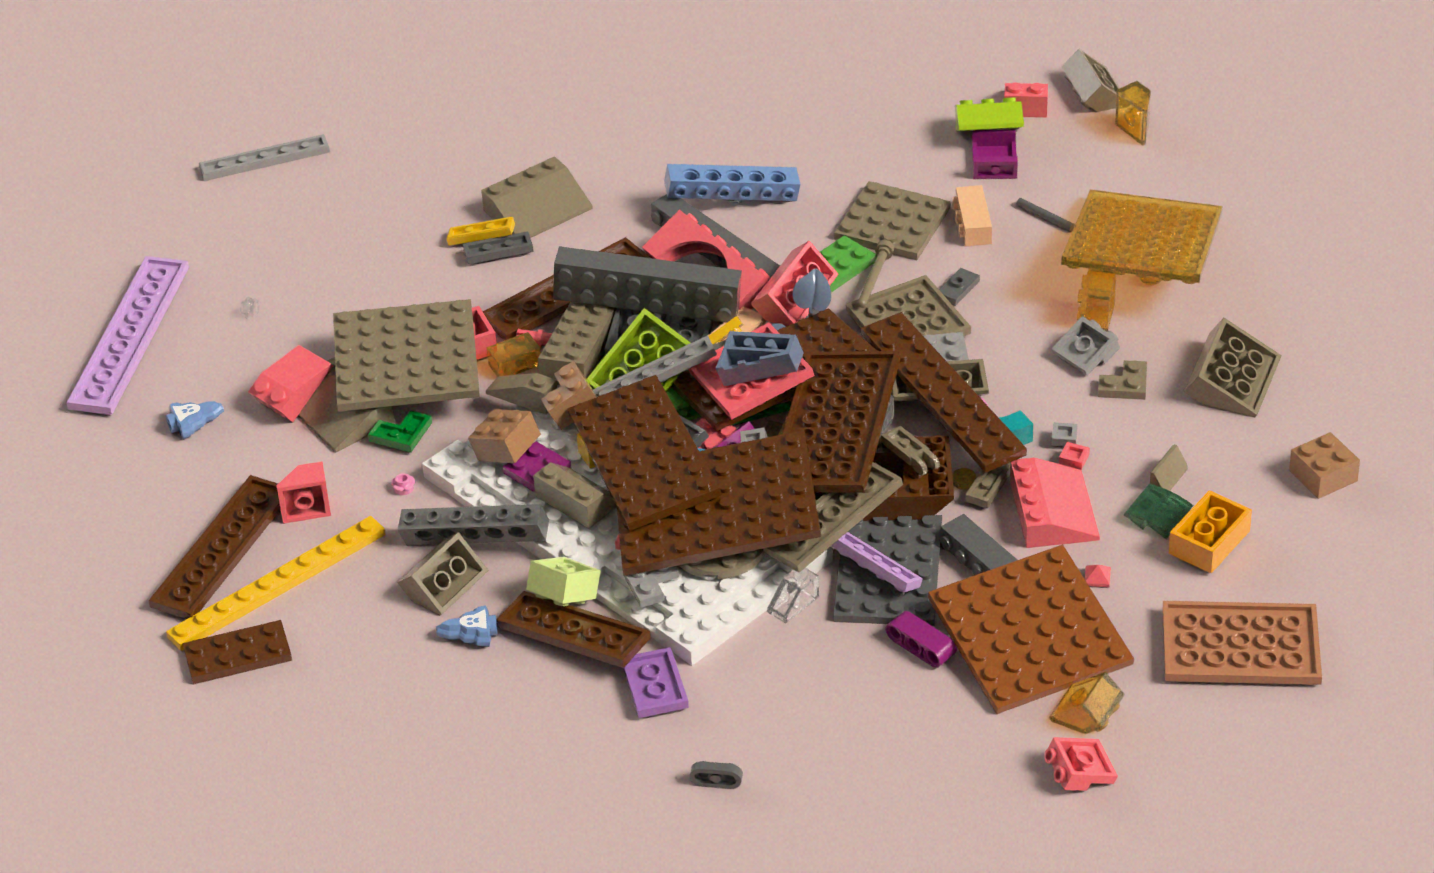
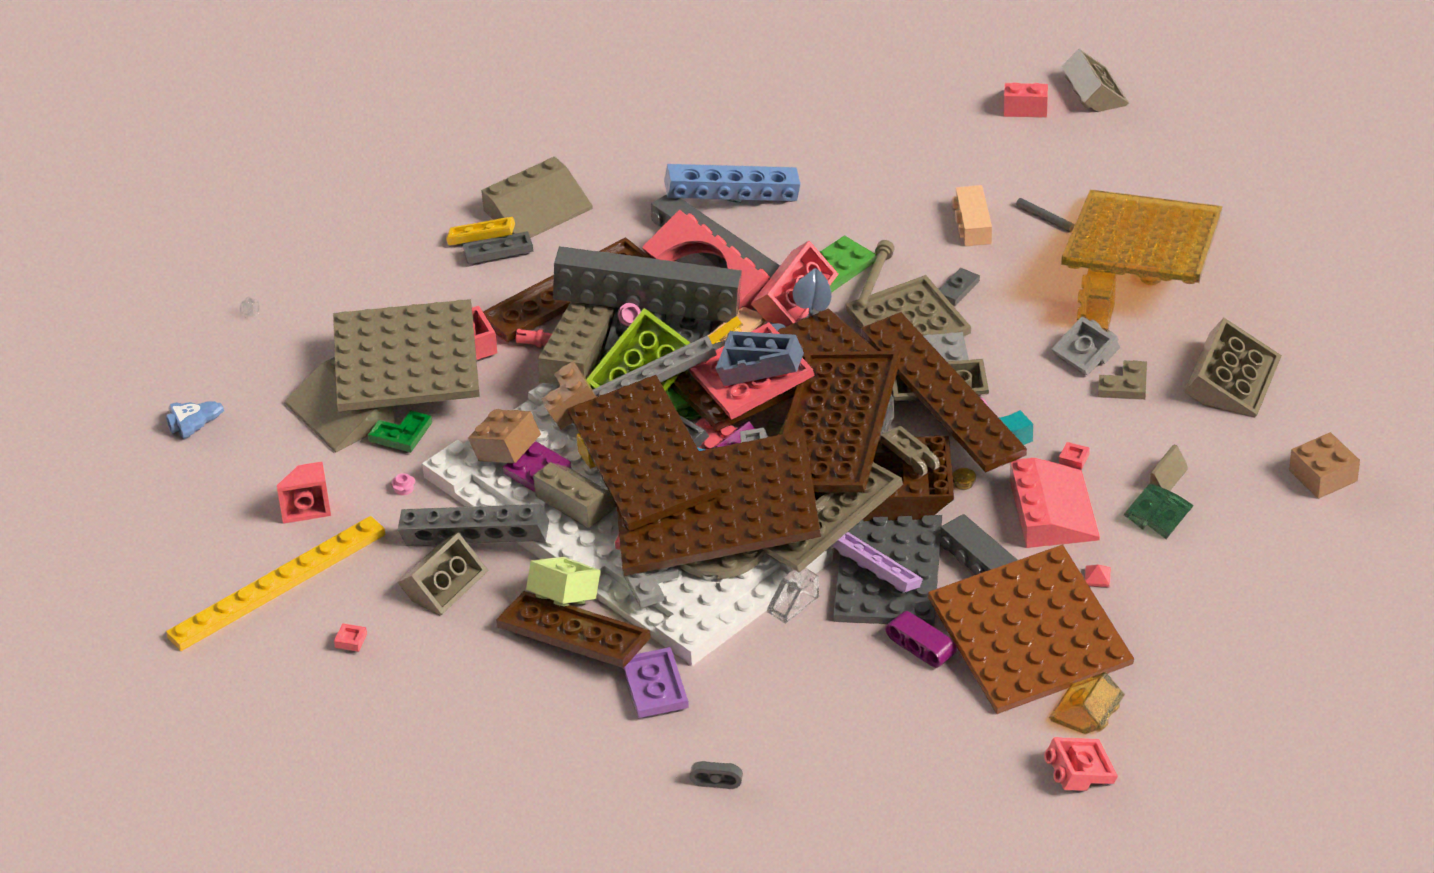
(128, 335): lavender plate -> none
(218, 549): reddish brown plate -> none
(237, 652): reddish brown plate -> none
(264, 157): light grey tile -> none
(290, 382): coral slope -> none
(350, 637): none -> coral plate
(472, 627): medium blue rock -> none
(513, 355): clear yellow brick -> none
(523, 390): dark tan slope -> none
(628, 313): none -> bright pink plate
(776, 409): green bar -> none
(895, 216): dark tan plate -> none
(987, 486): dark tan plate -> none
(988, 115): lime slope -> none
(994, 154): magenta panel -> none
(1064, 433): light grey plate -> none
(1133, 110): clear yellow slope -> none
(1210, 531): light orange brick -> none
(1241, 642): nougat plate -> none

